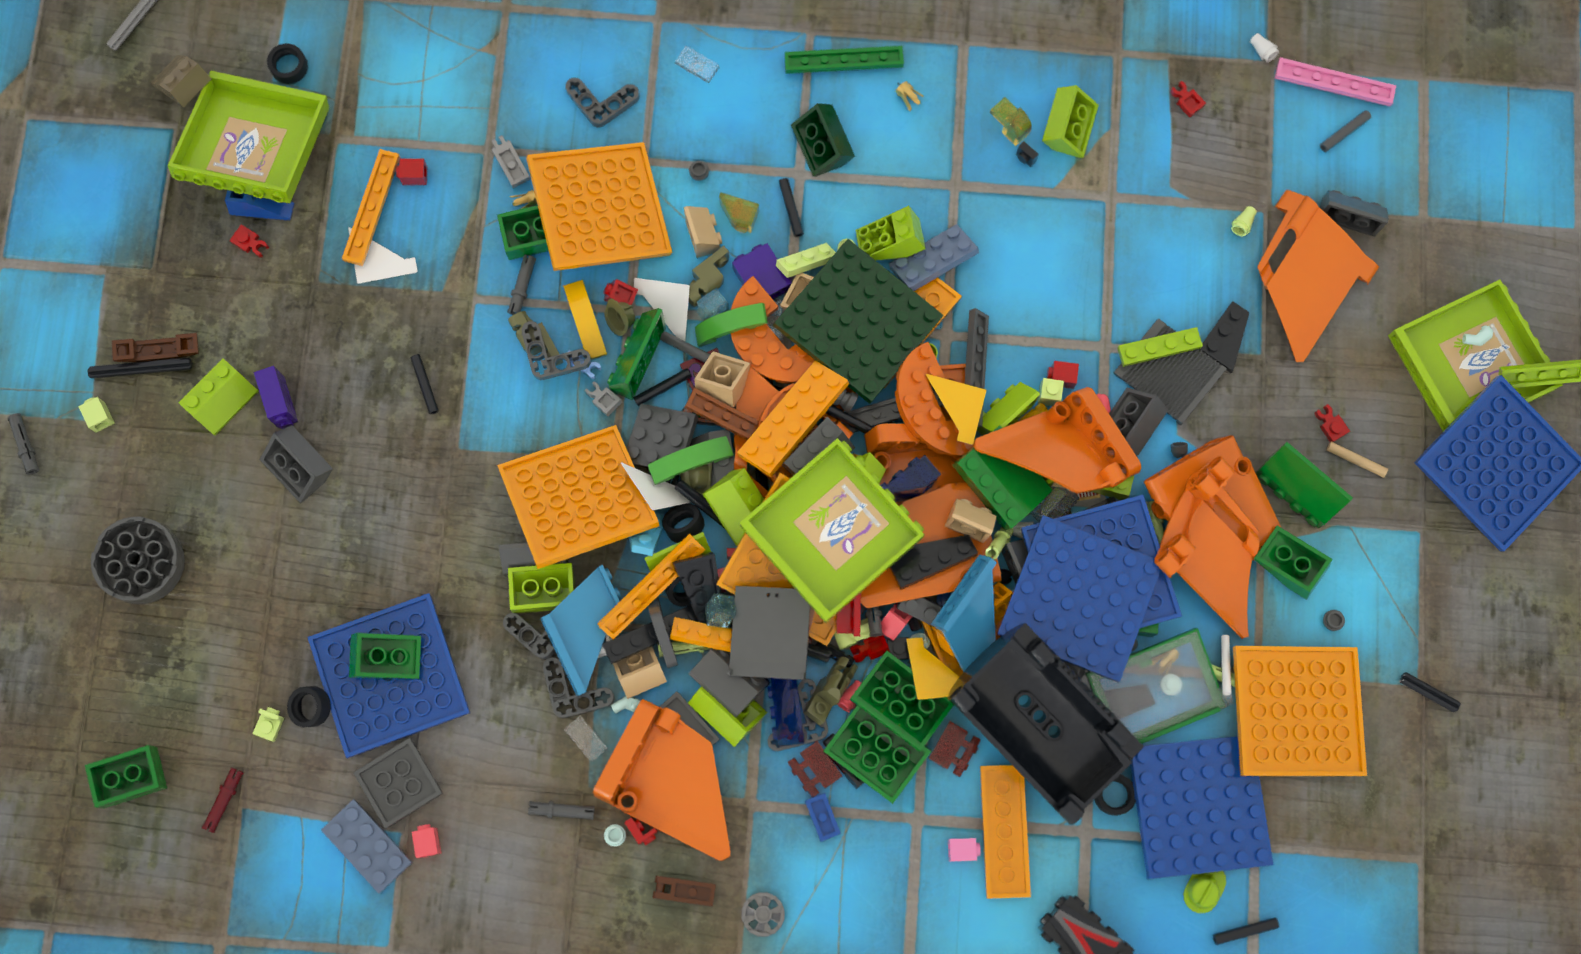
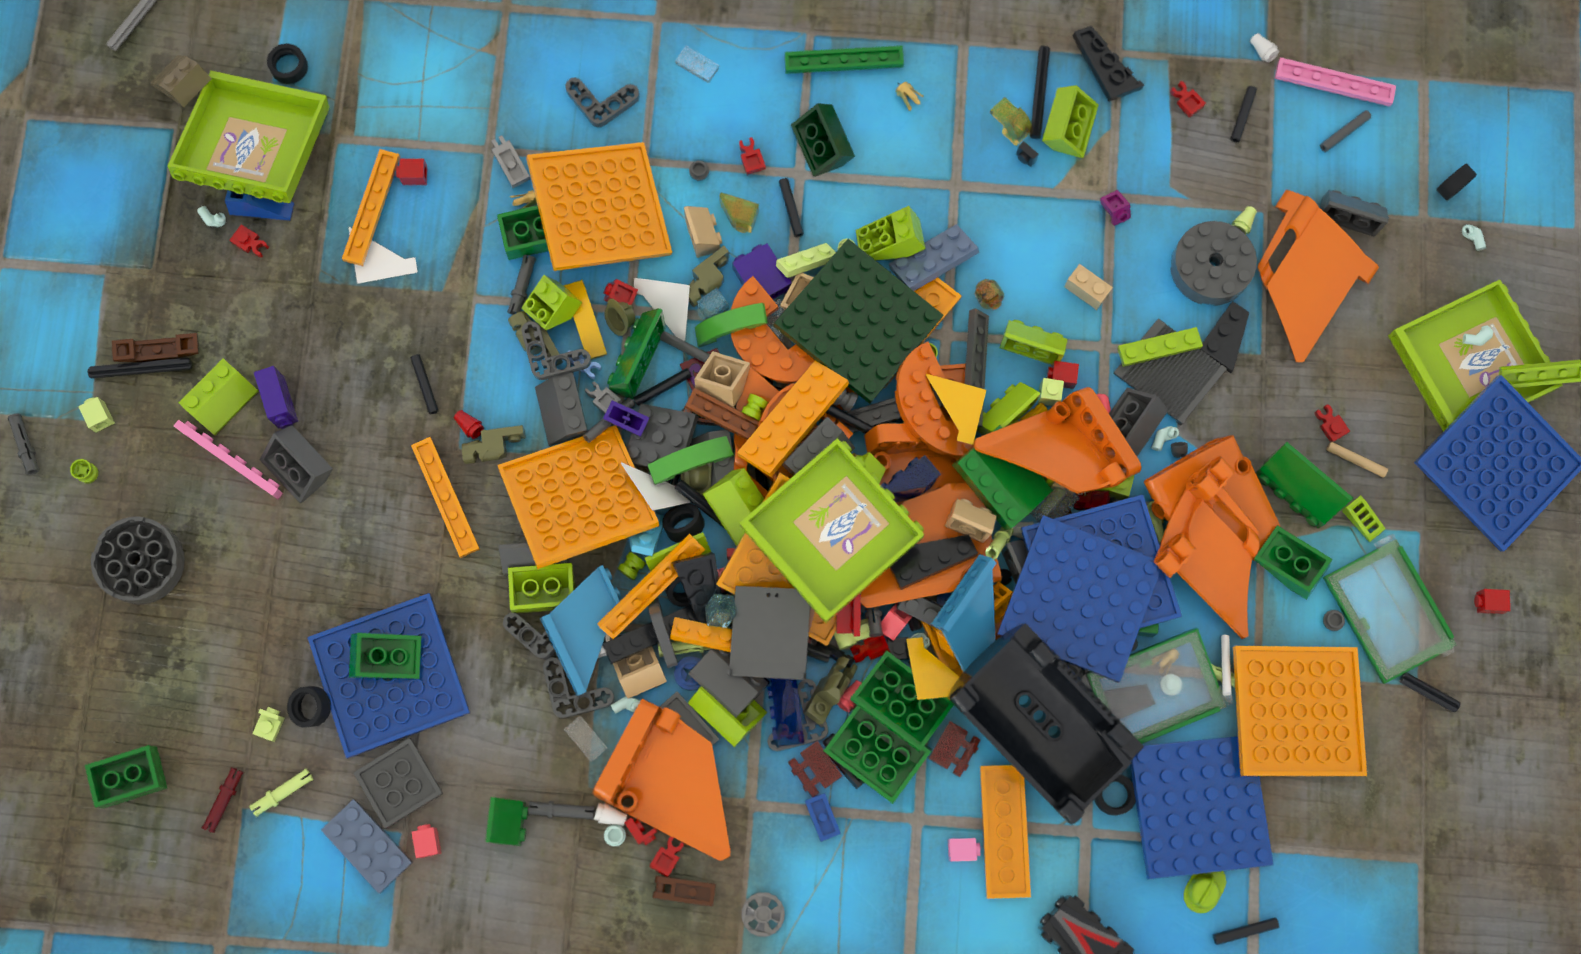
(80, 468): none -> lime wheel
(211, 220): none -> light aqua arm
(223, 454): none -> bright pink plate
(281, 792): none -> yellowish green pin
(445, 497): none -> light orange plate
(470, 426): none -> red cone
(492, 444): none -> olive plate
(506, 821): none -> green slope
(551, 303): none -> lime slope
(561, 409): none -> dark grey slope
(602, 425): none -> dark grey piece
(609, 815): none -> white cone
(626, 418): none -> dark purple slope
(631, 566): none -> lime wheel
(665, 859): none -> red plate
(681, 675): none -> blue gear
(751, 158): none -> red plate
(754, 406): none -> lime wheel
(989, 294): none -> clear orange head
(1033, 342): none -> lime slope
(1040, 90): none -> black axle
(1088, 287): none -> tan brick
(1092, 500): none -> dark red plate
(1108, 70): none -> black wing
(1117, 207): none -> magenta bracket
(1164, 435): none -> light aqua arm
(1218, 244): none -> dark grey brick
(1243, 114): none -> black piece
(1353, 517): none -> lime slope
(1390, 610): none -> clear door
(1456, 182): none -> black tyre
(1474, 234): none -> light aqua arm
(1492, 601): none -> red brick

